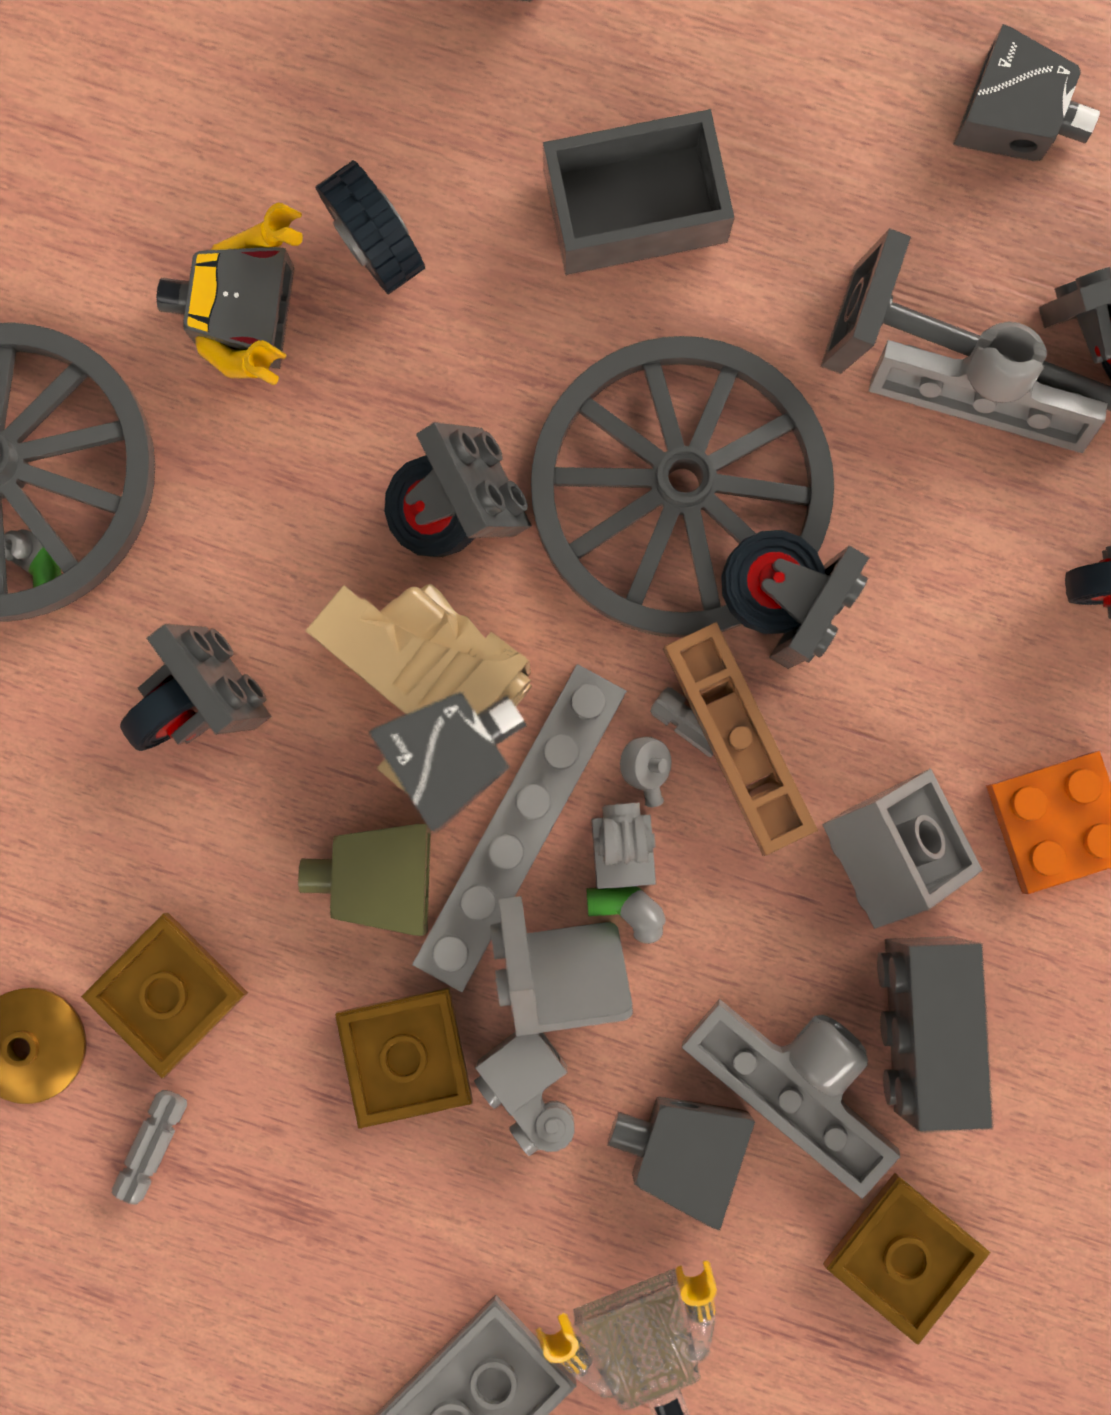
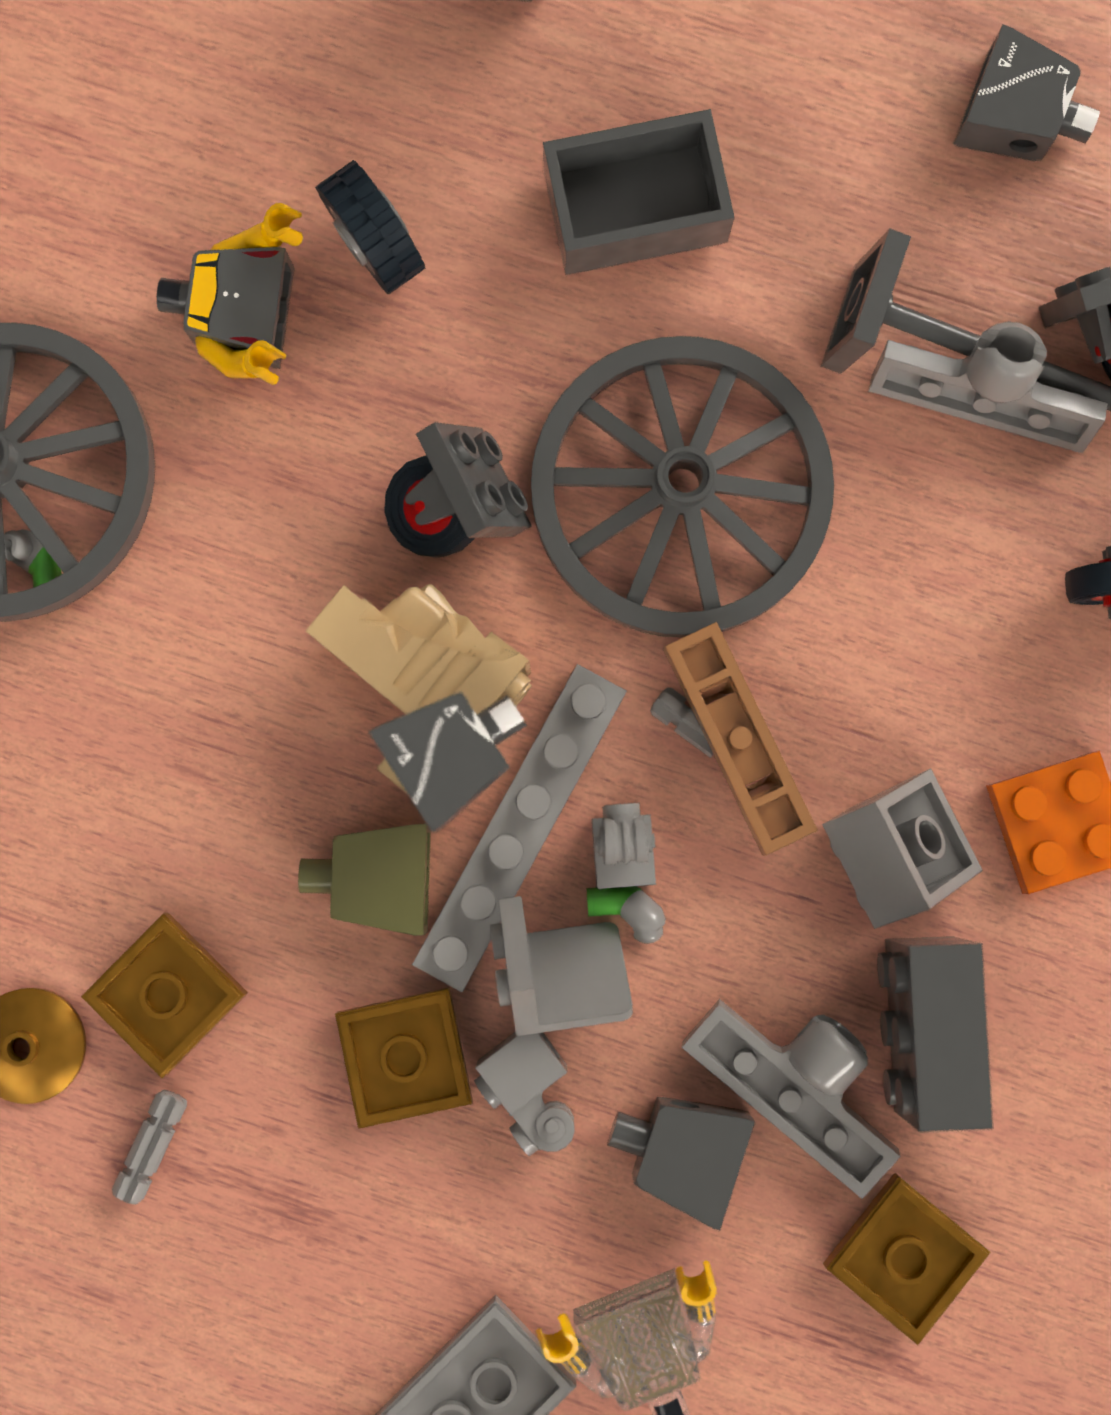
(193, 691): dark grey plate -> none
(646, 767): light grey piece -> none
(781, 586): plate -> none

